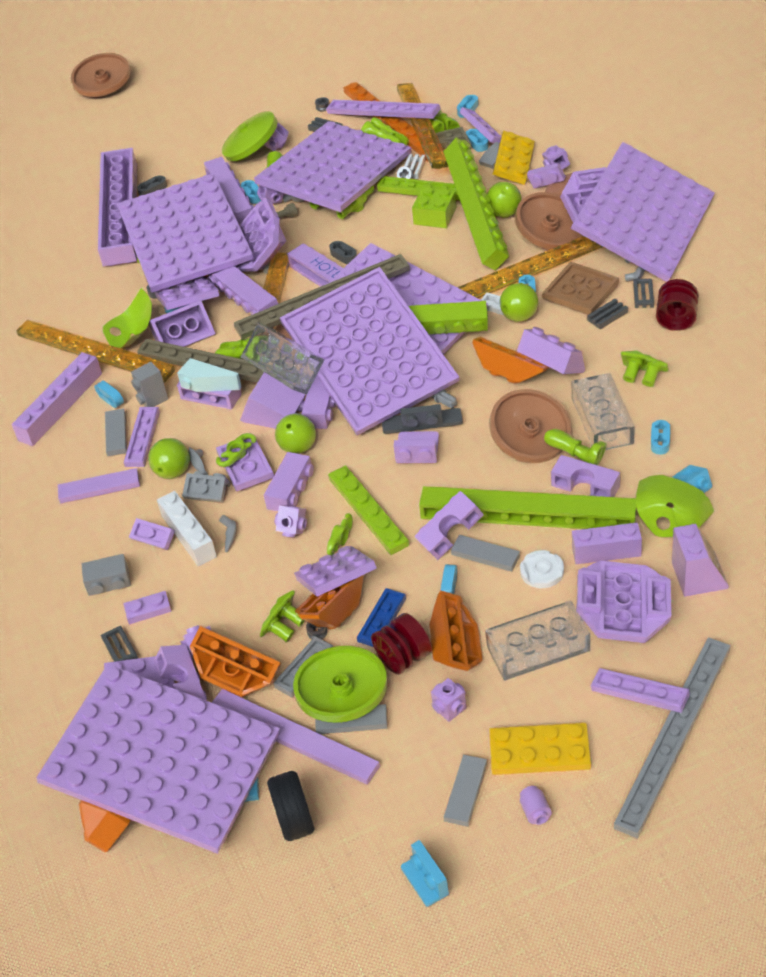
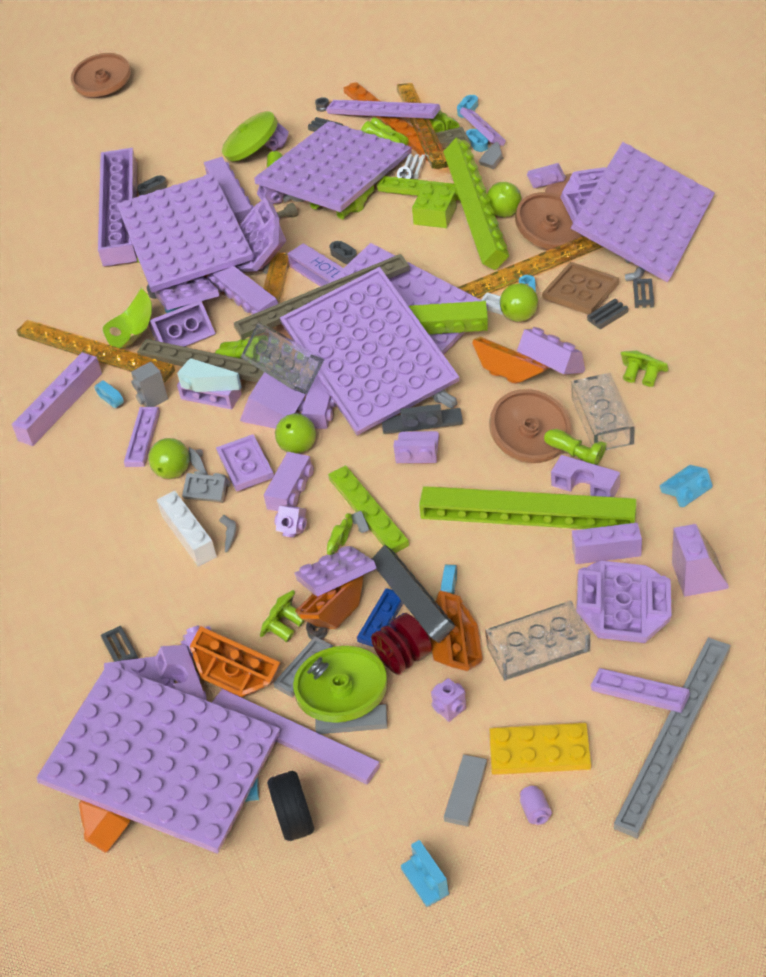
(98, 485): lavender tile -> none
(105, 574): light grey brick -> none
(115, 432): light grey tile -> none
(147, 607): lavender plate -> none
(151, 534): lavender plate -> none
(237, 443): lime piece -> none
(250, 190): medium azure beam -> none
(317, 668): none -> flat silver bush
(359, 519): none -> light grey tile
(413, 594): none -> dark grey beam
(457, 511): lavender arch -> none
(485, 553): light grey tile -> none
(513, 157): yellow plate -> none
(542, 569): white tile -> none
(556, 155): lavender brick -> none
(662, 437): medium azure beam -> none
(677, 305): dark red wheel -> none
(689, 503): lime piece -> none

